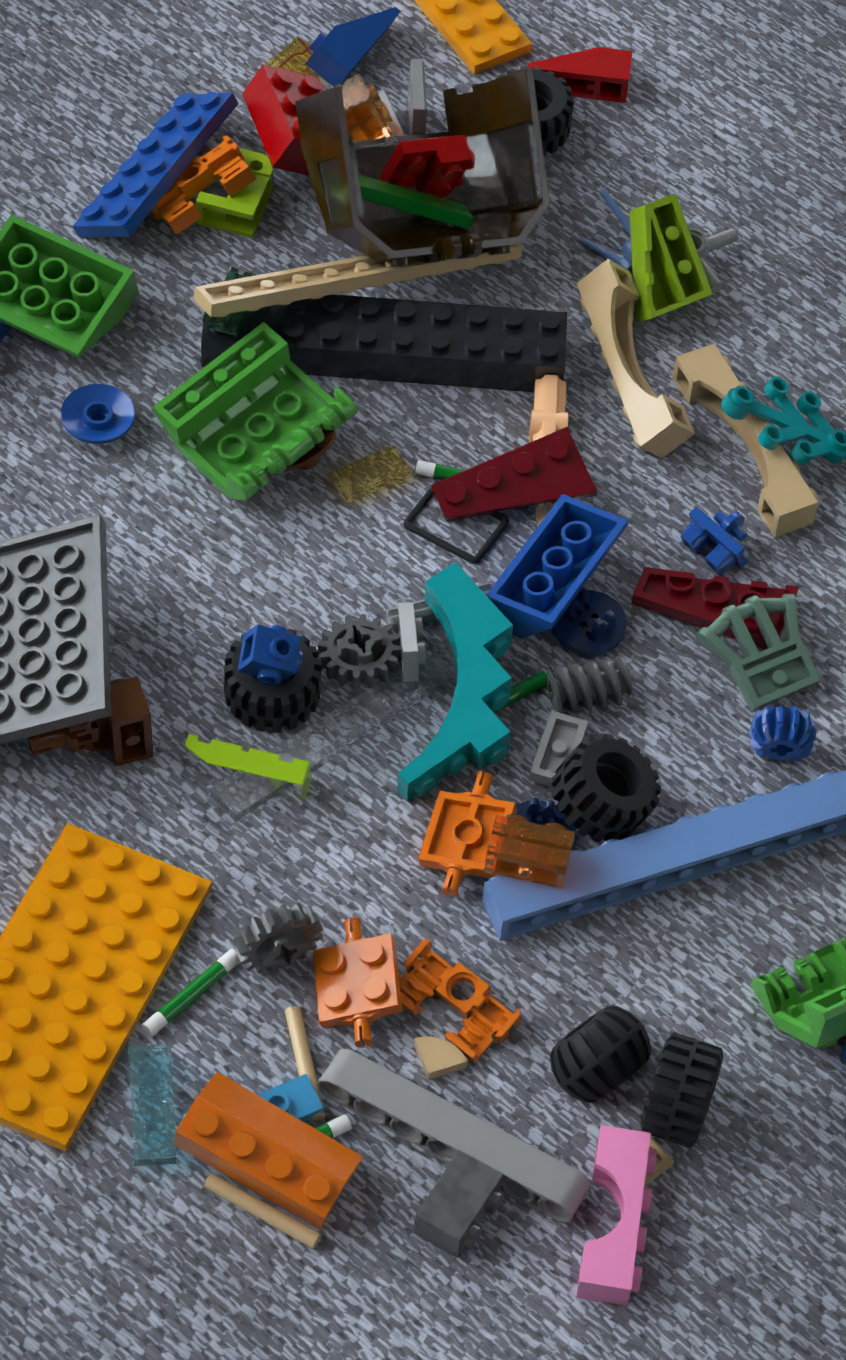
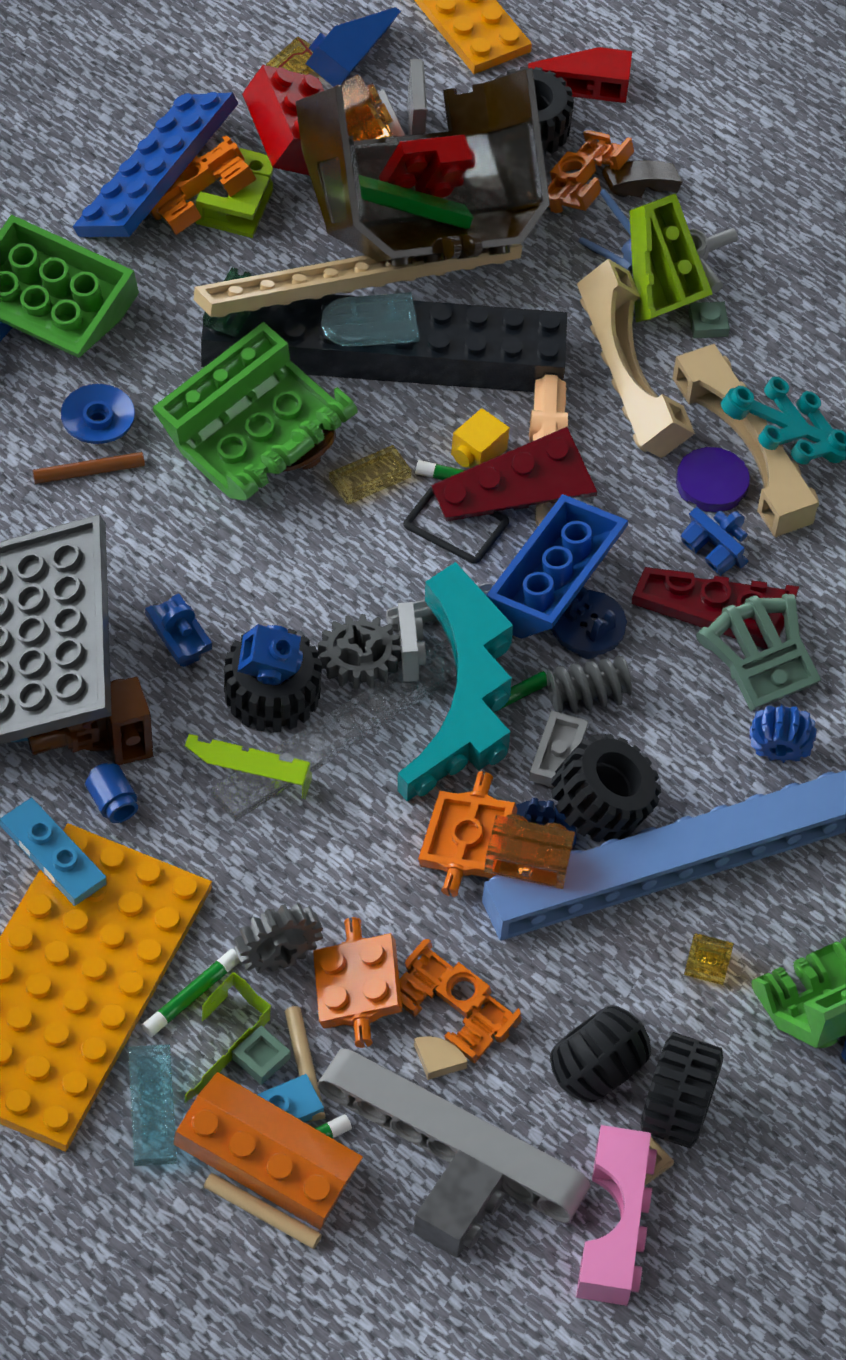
(53, 851): none -> dark azure plate
(88, 467): none -> dark orange bar
(112, 792): none -> blue brick
(179, 630): none -> blue hips
(211, 1004): none -> lime piece
(261, 1055): none -> sand green plate
(371, 320): none -> clear light blue window
(479, 439): none -> yellow brick
(568, 188): none -> orange piece
(639, 174): none -> dark brown slope
(708, 319): none -> sand green plate
(708, 959): none -> clear yellow tile
(712, 479): none -> dark purple tile

